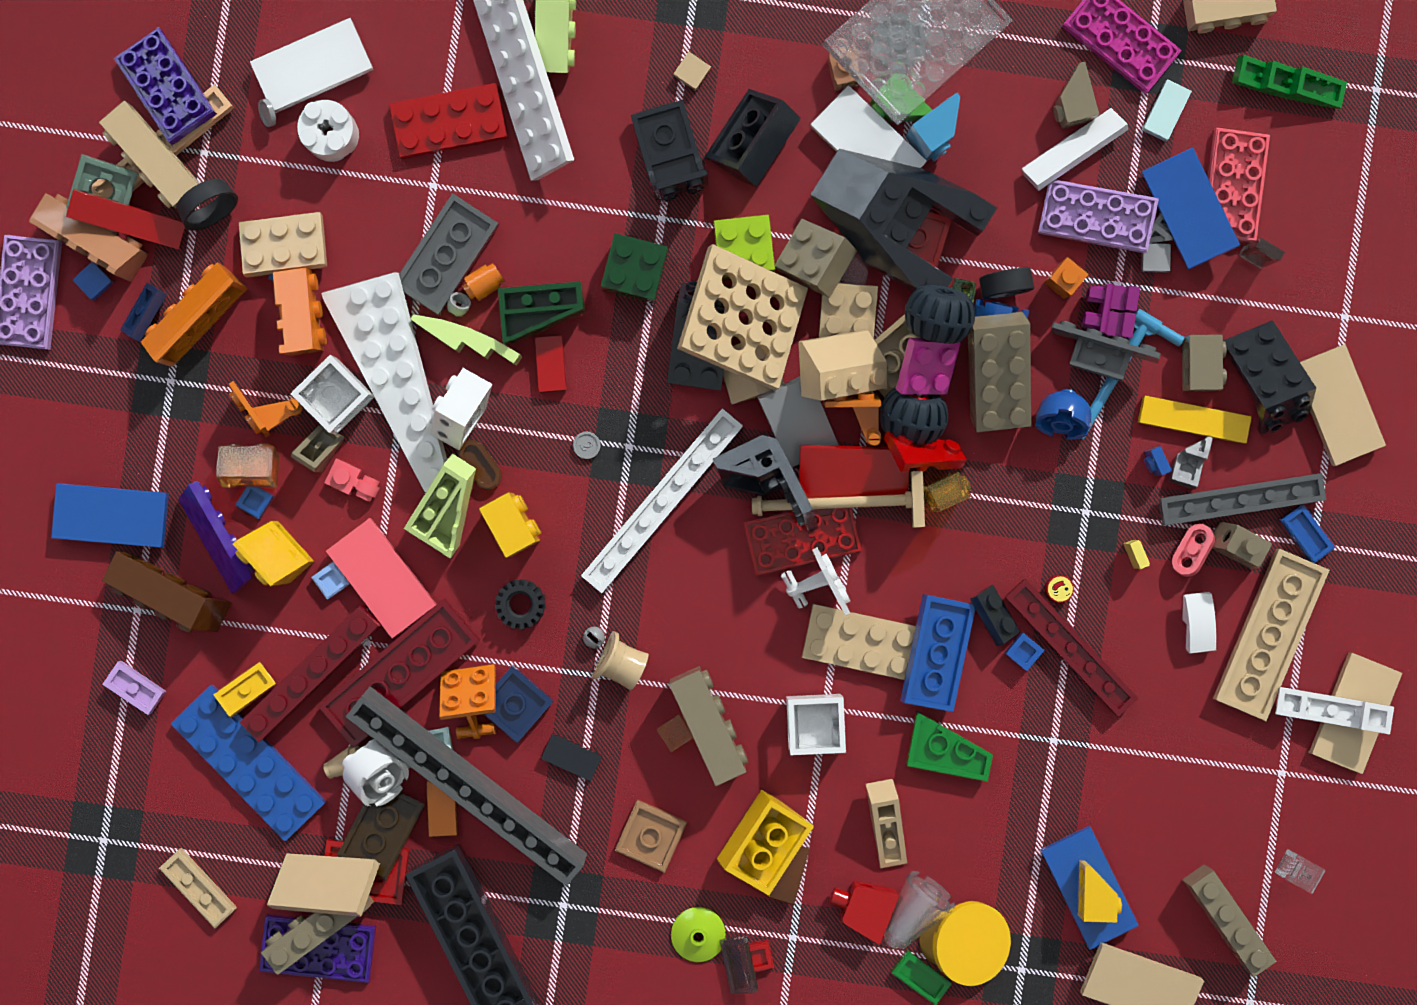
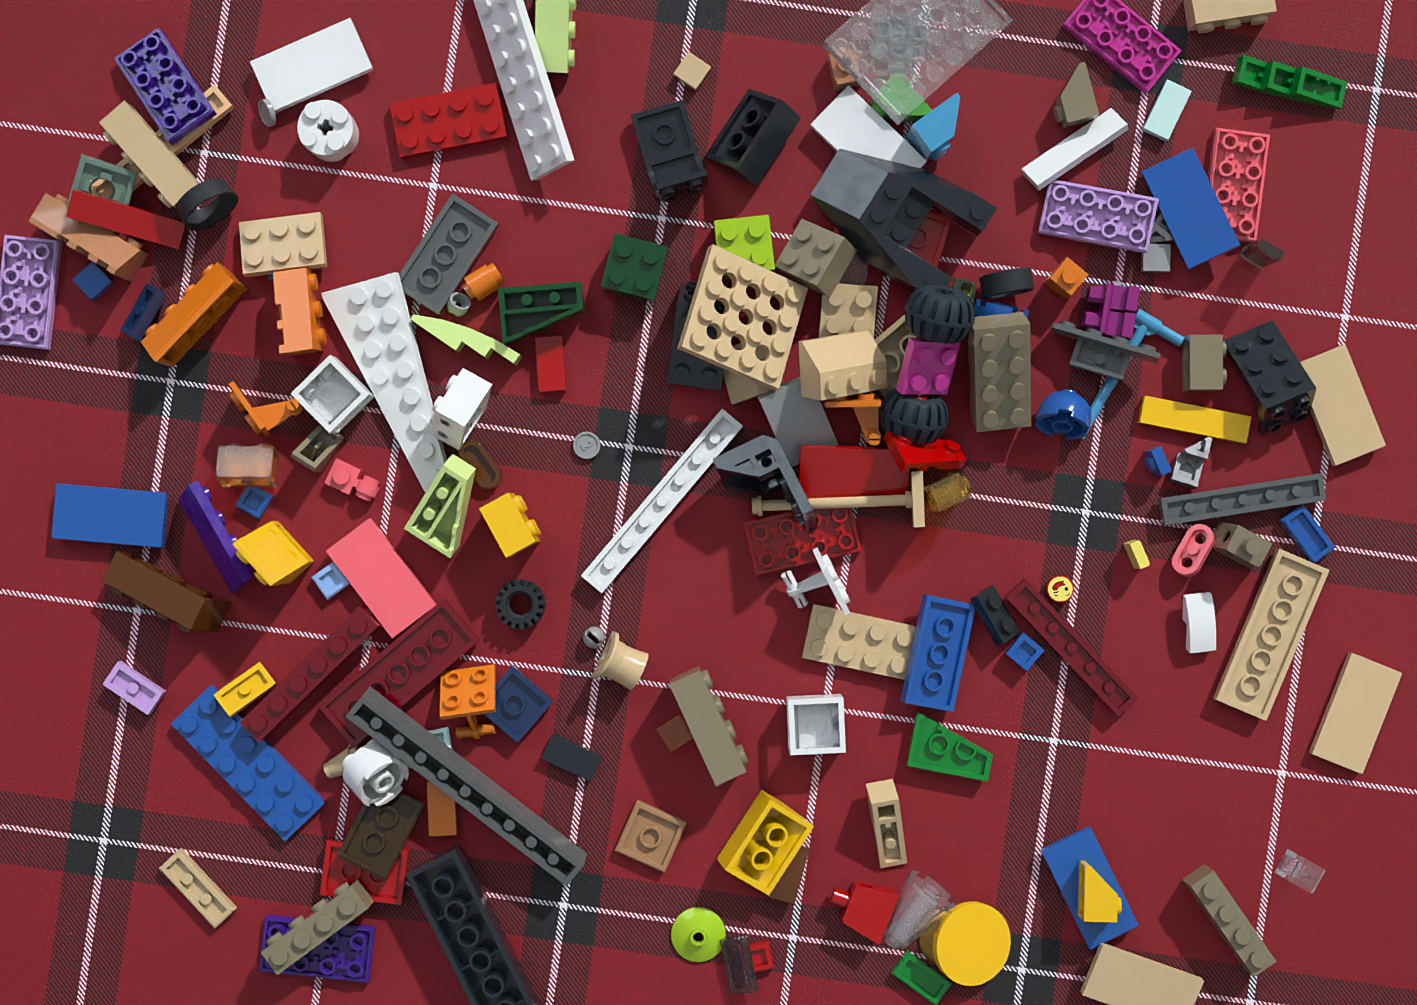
(323, 884): tan tile -> none
(1334, 710): white slope -> none

